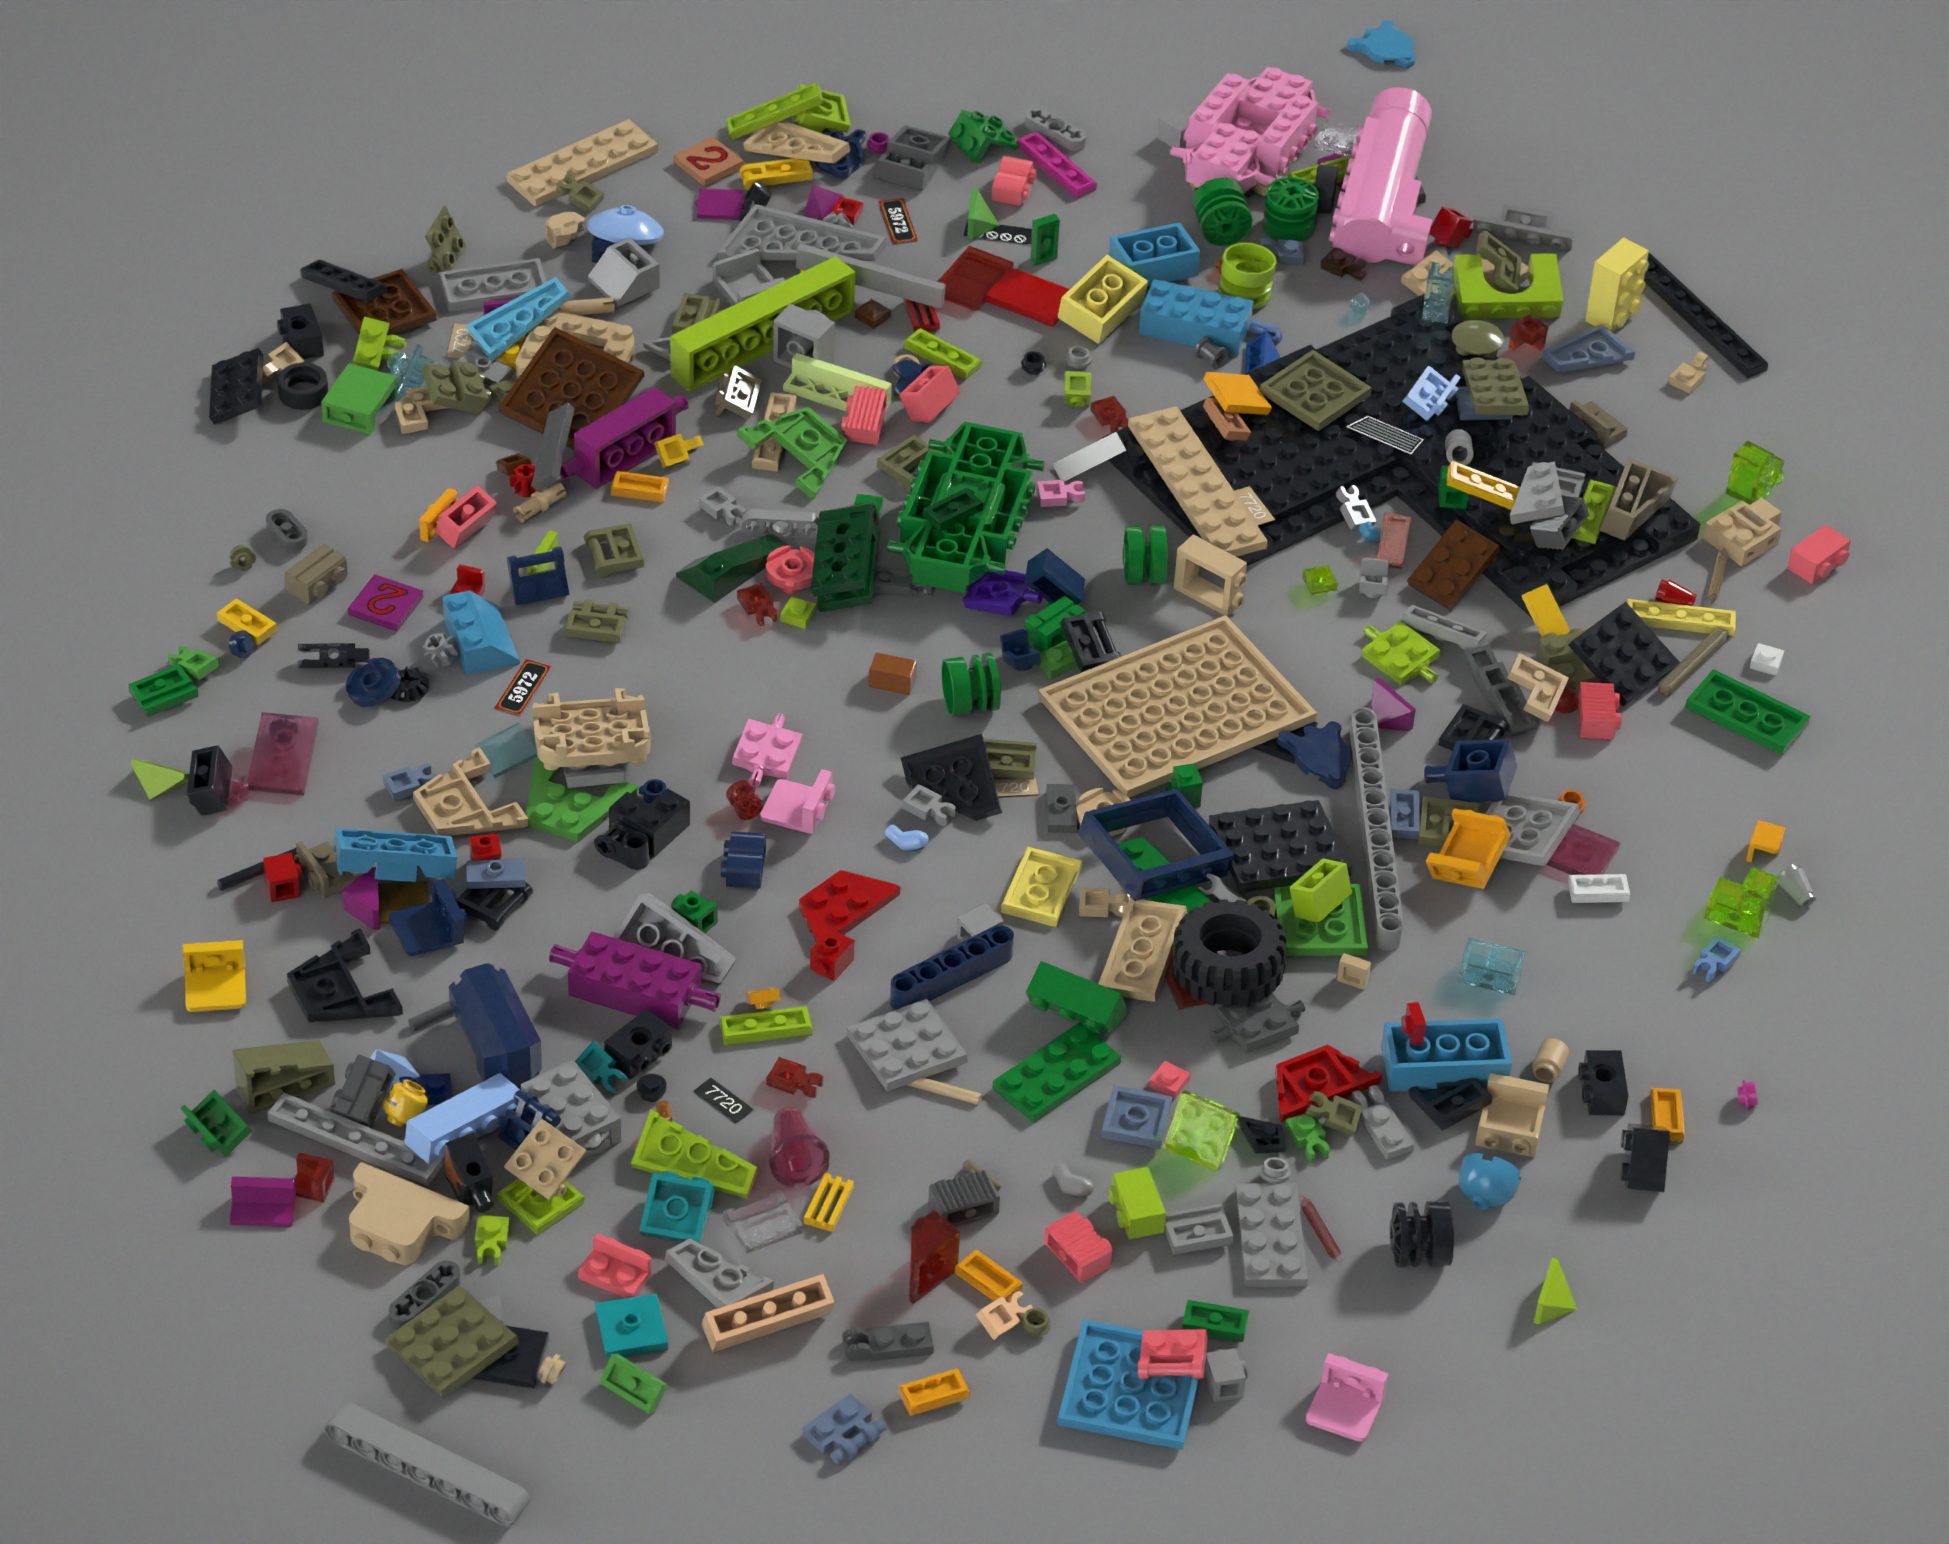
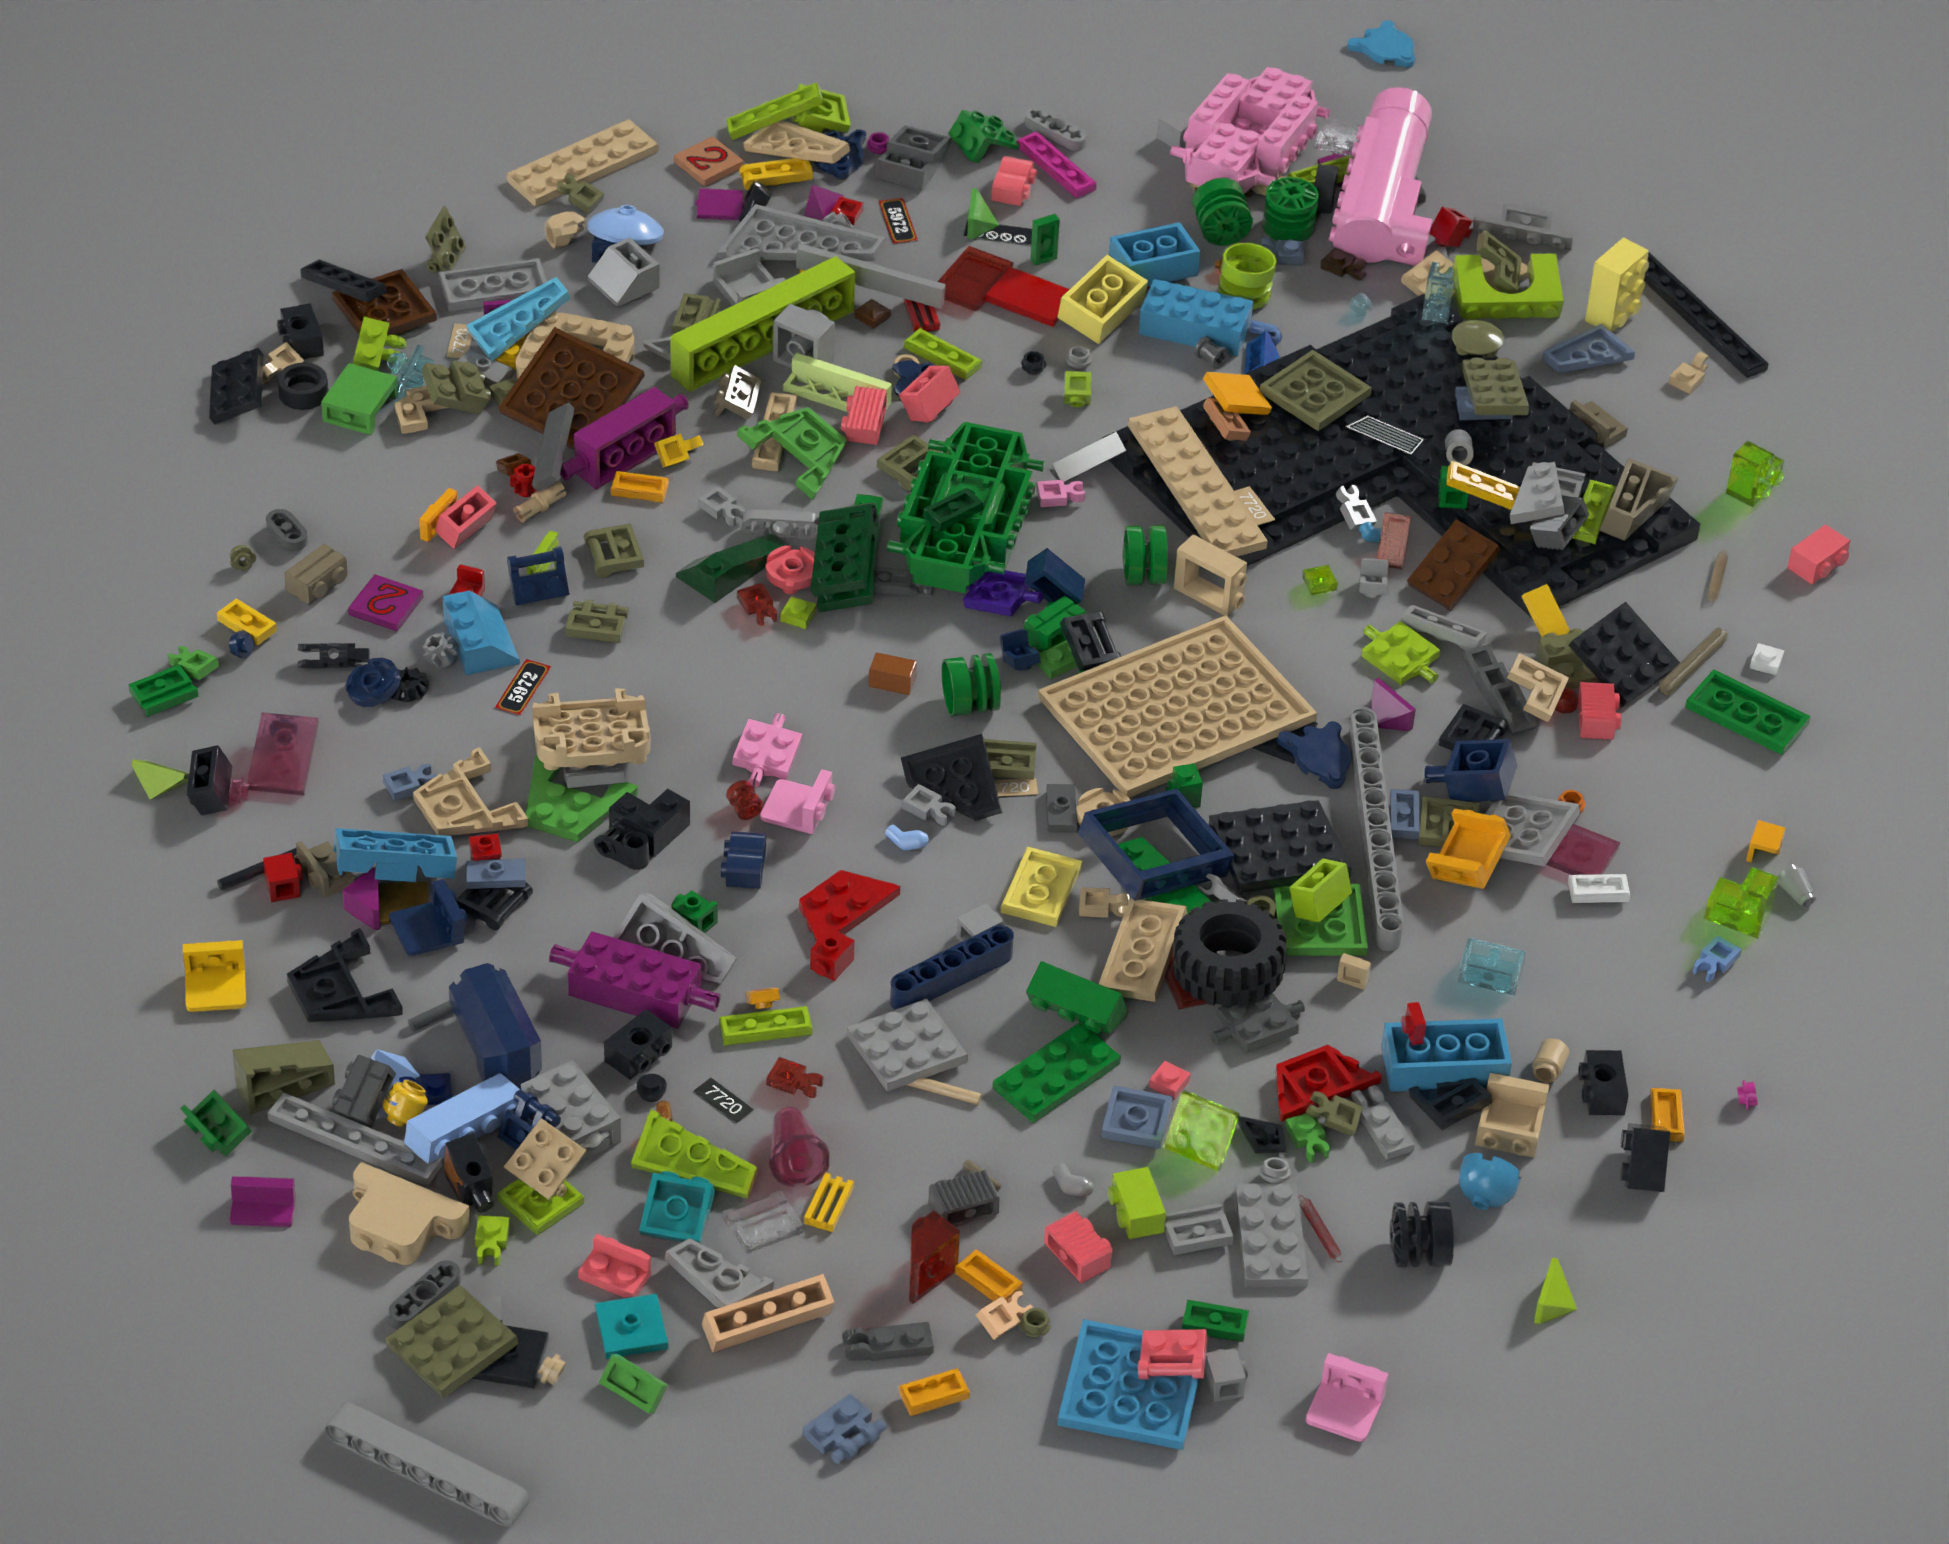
(313, 1177): clear red panel -> none
(508, 749): clear light blue piece -> none
(587, 307): tan pin -> none
(597, 1066): teal plate -> none
(652, 790): dark blue plate -> none
(1109, 412): clear red plate -> none
(1429, 393): light blue bracket -> none
(1529, 331): clear red panel -> none
(1674, 593): red cone -> none
(1684, 617): light yellow tile -> none
(1744, 530): tan piece -> none

